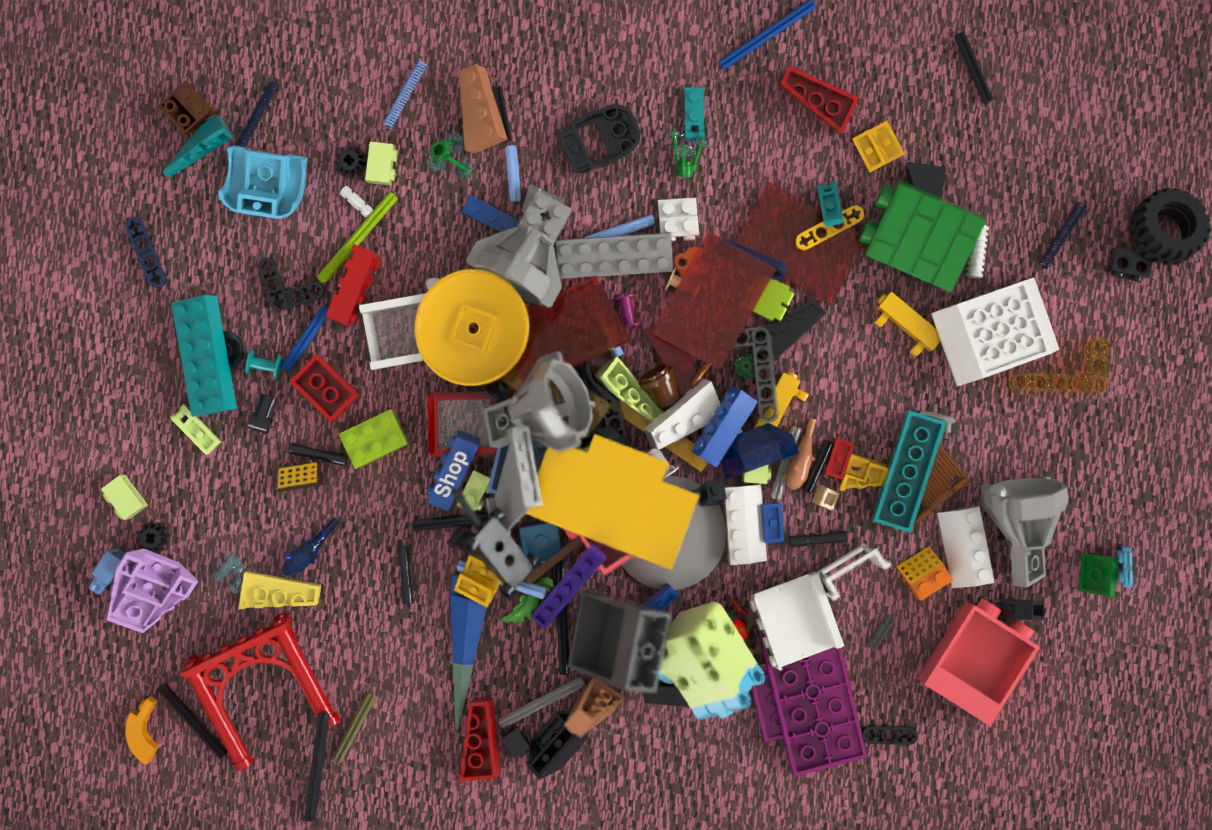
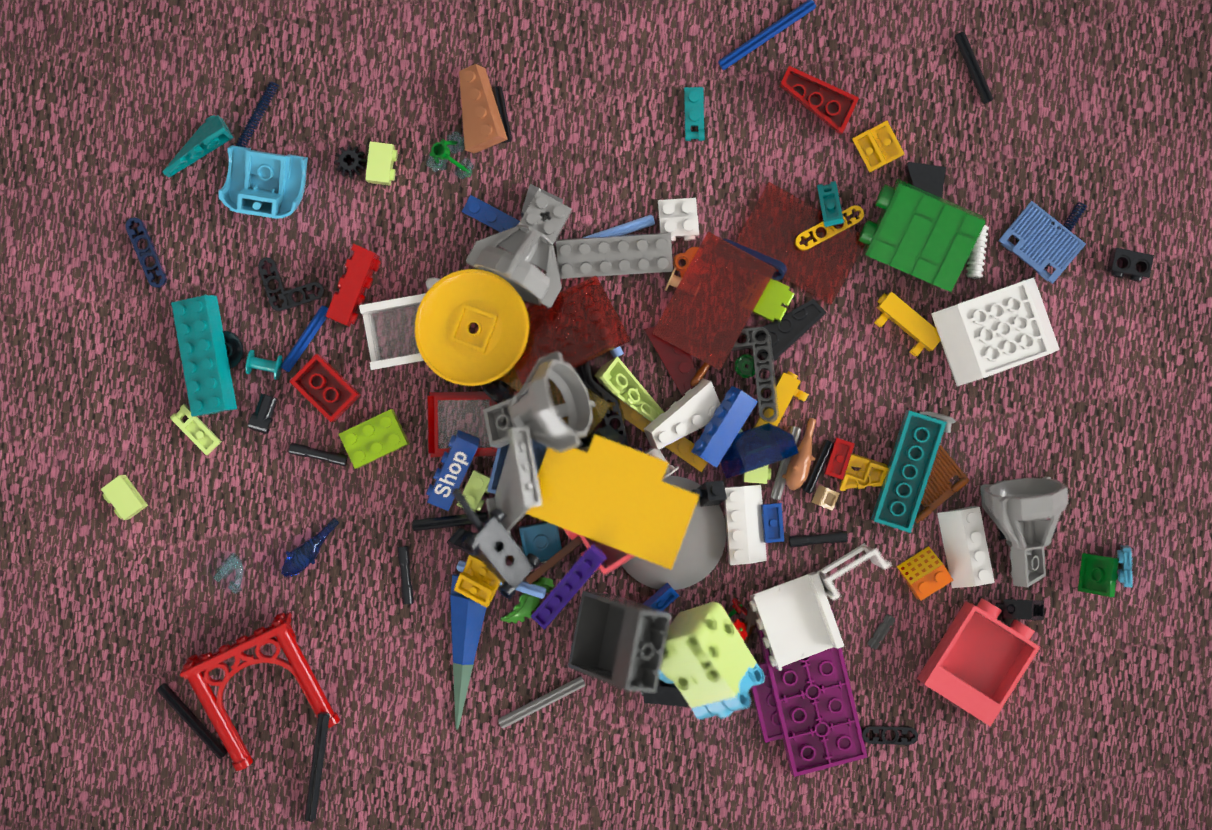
(105, 570): medium blue hinge -> none
(136, 732): light orange arch -> none
(147, 588): lavender wedge -> none
(159, 540): black gear -> none
(186, 108): reddish brown slope -> none
(269, 591): light yellow wing -> none
(300, 476): slope -> none
(354, 727): olive axle -> none
(356, 201): white axle -> none
(357, 237): lime axle -> none
(402, 93): light blue piece -> none
(481, 749): red wedge -> none
(513, 173): light blue axle -> none
(516, 742): black brick -> none
(553, 746): black wedge -> none
(562, 625): black axle -> none
(592, 706): nougat wedge -> none
(616, 128): black slope -> none
(627, 311): magenta piece -> none
(660, 385): reddish brown piece -> none
(683, 166): plant -> none
(1042, 242): none -> medium blue window
(1067, 380): clear yellow beam -> none
(1187, 214): black tyre -> none

